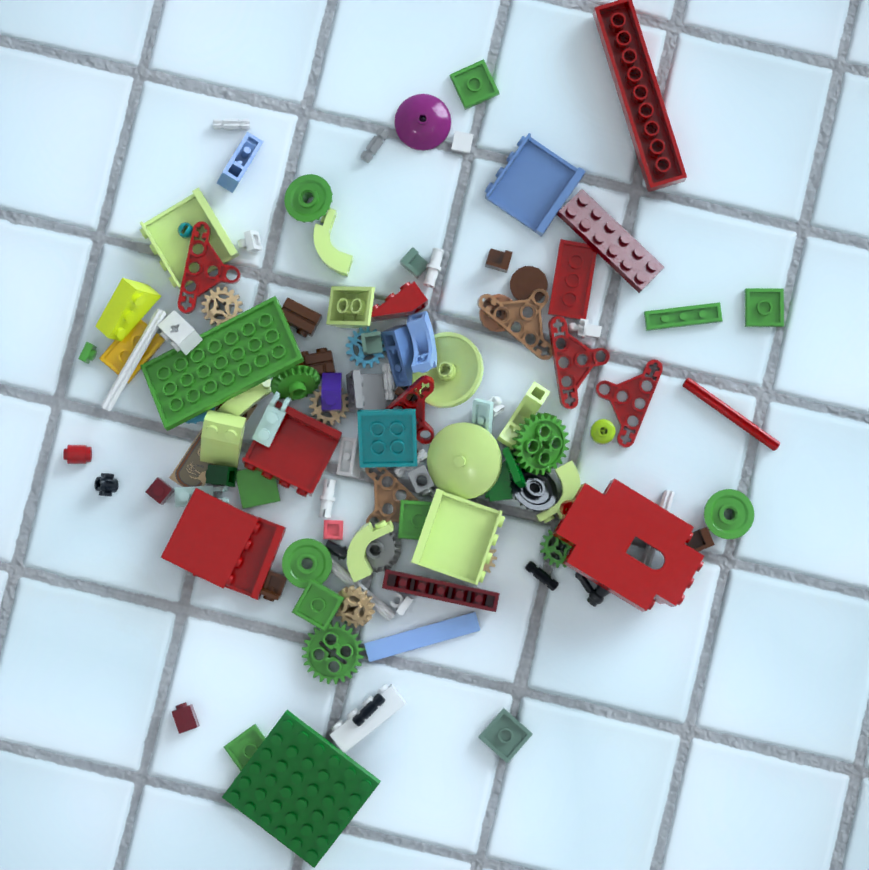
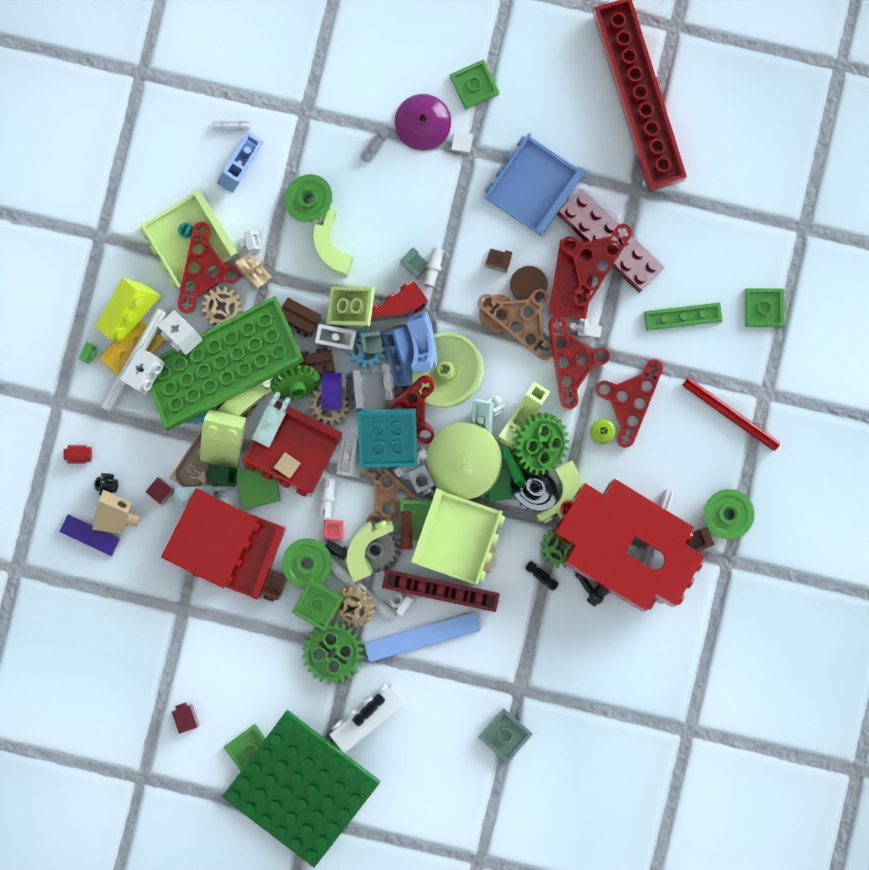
(84, 533): none -> dark purple tile
(113, 514): none -> tan torso
(142, 371): none -> white brick
(253, 270): none -> tan hips
(287, 465): none -> tan tile
(335, 337): none -> white slope
(406, 530): none -> clear red axle
(599, 252): none -> red beam

